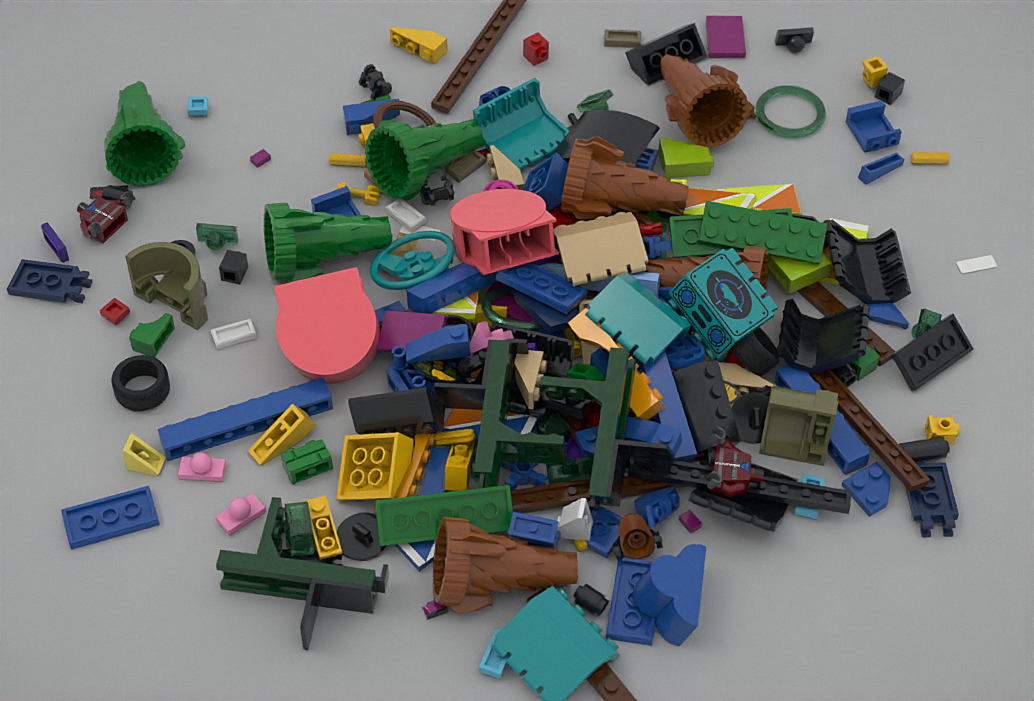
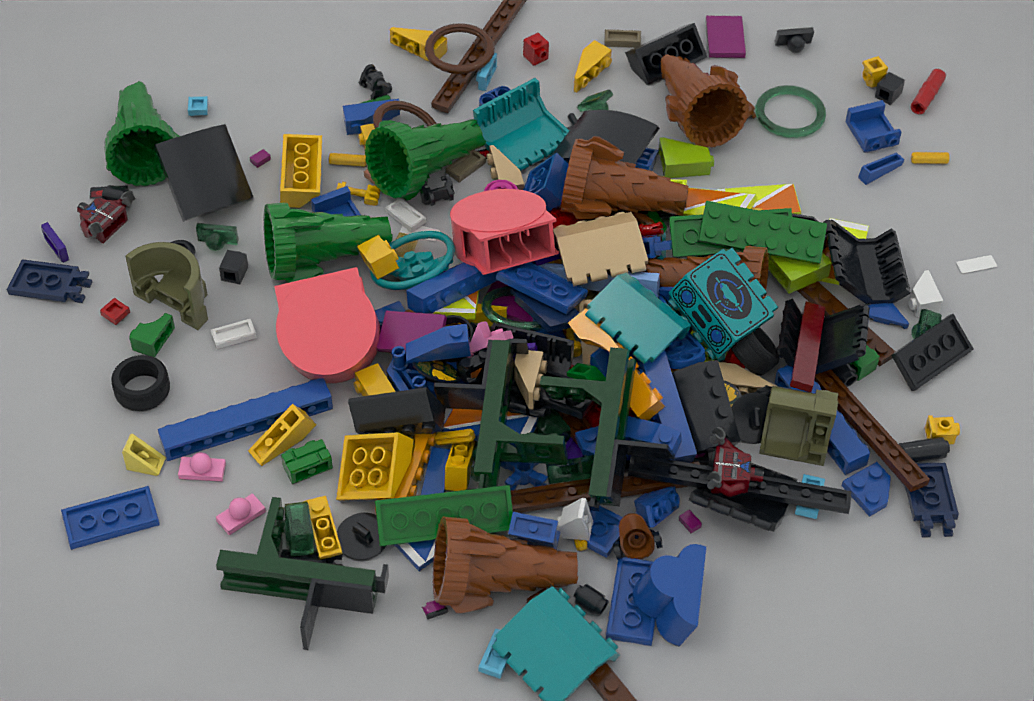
(203, 172): none -> black slope
(300, 169): none -> yellow slope
(372, 381): none -> yellow brick
(378, 256): none -> yellow brick
(459, 69): none -> reddish brown wedge
(485, 75): none -> medium azure plate
(592, 61): none -> yellow slope
(807, 347): none -> dark red tile
(925, 295): none -> white slope
(928, 91): none -> red axle

